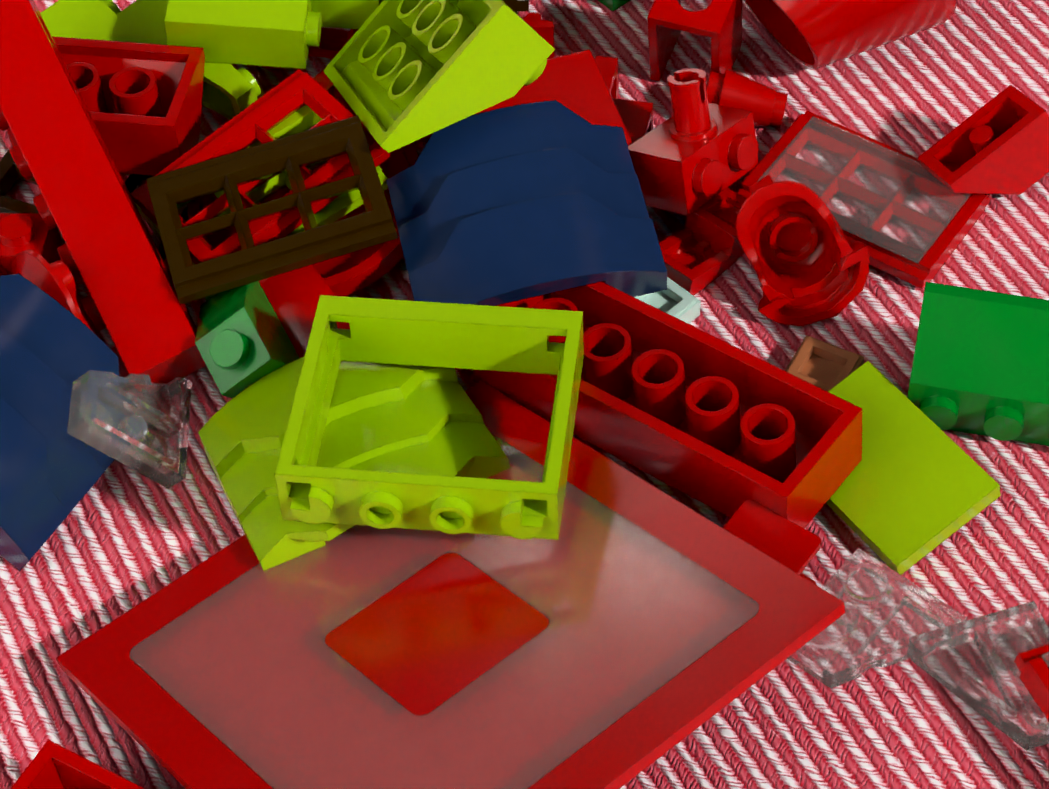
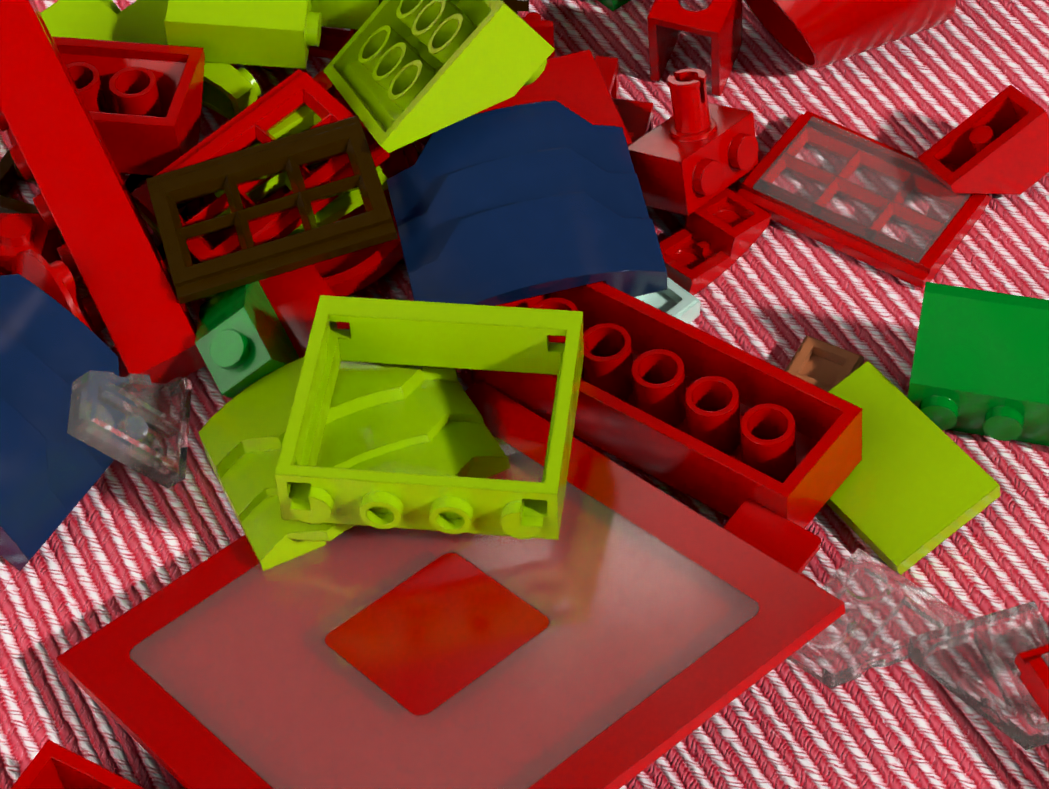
(746, 94): red cone -> none
(799, 253): red helmet -> none

